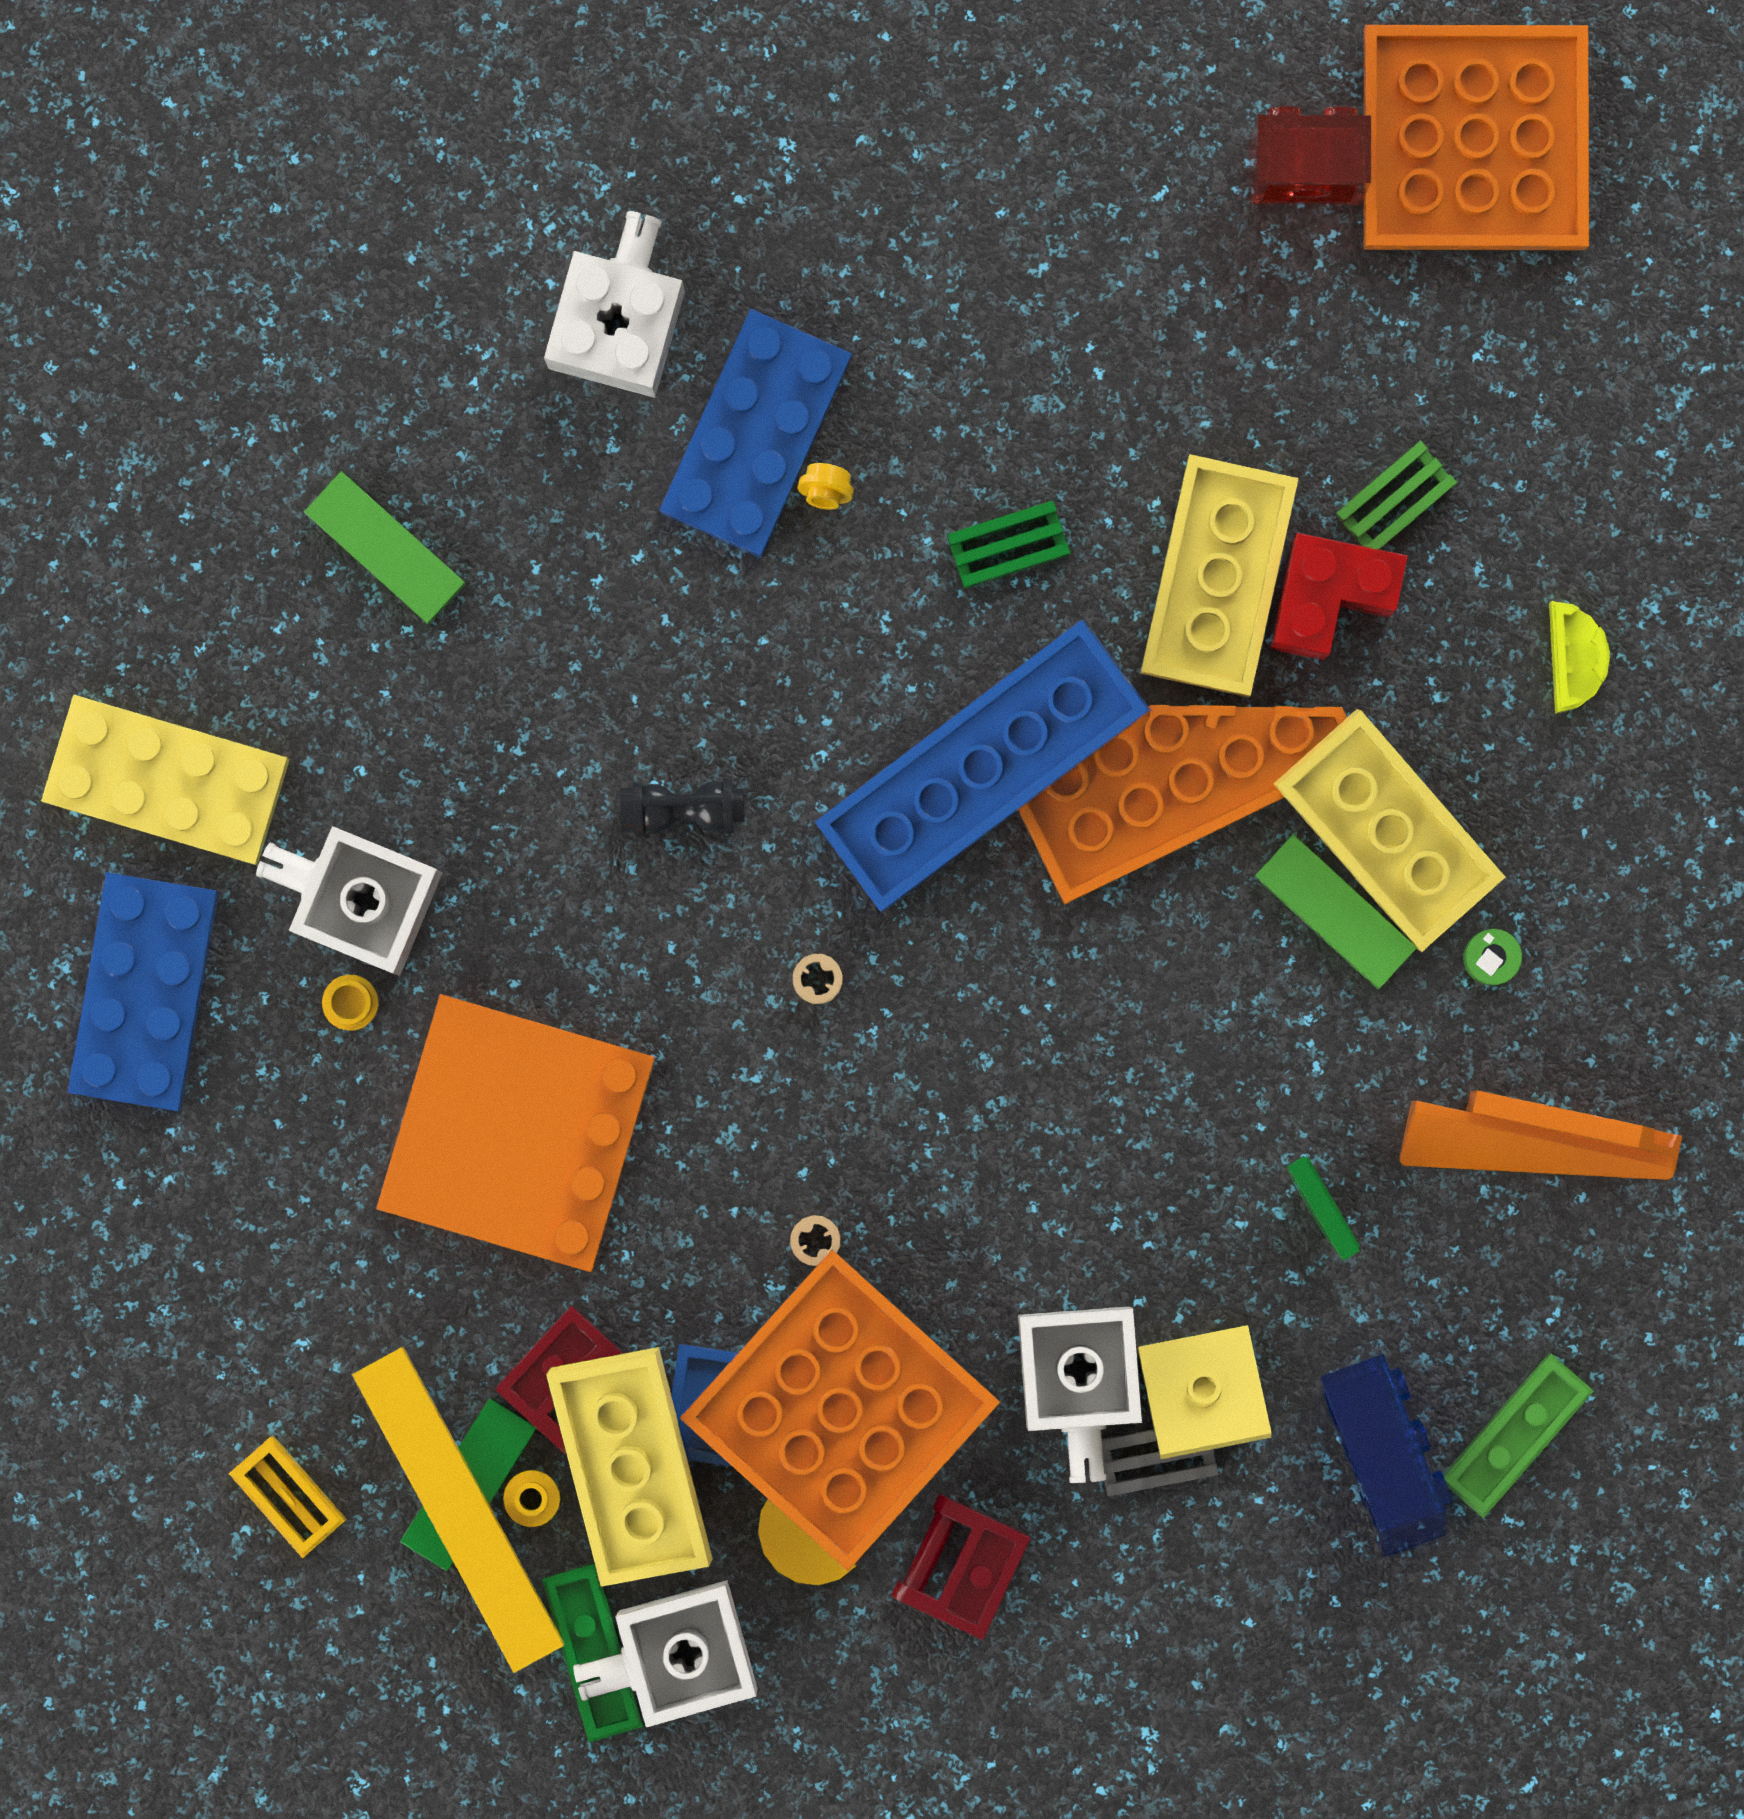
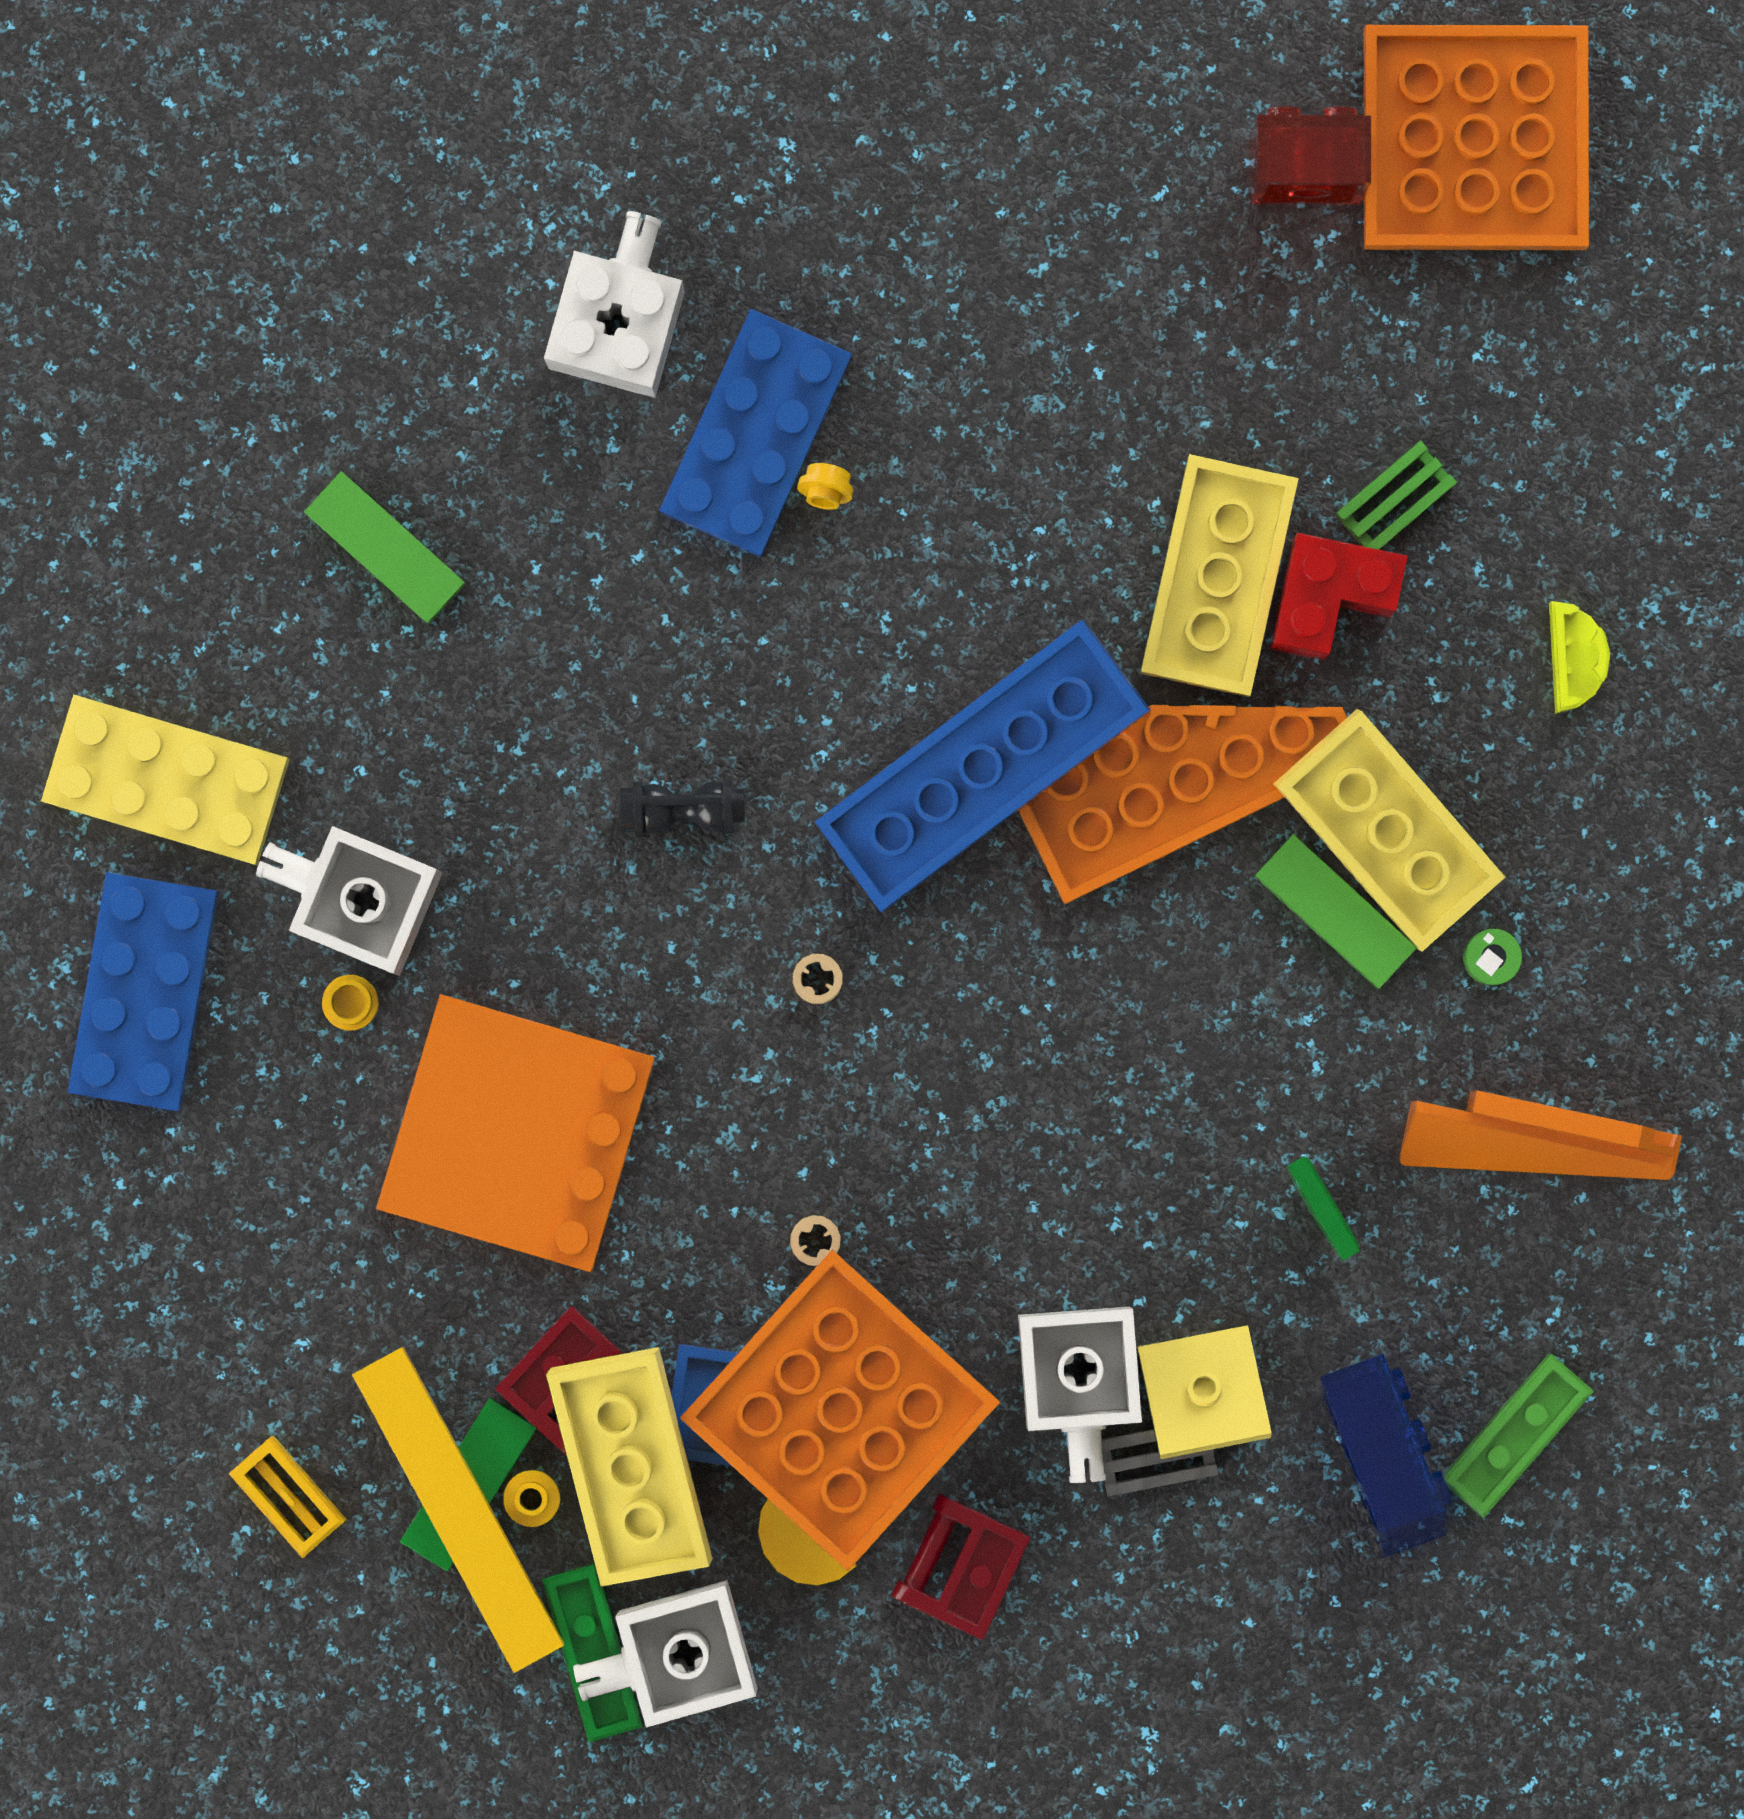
(1053, 530): green tile -> none

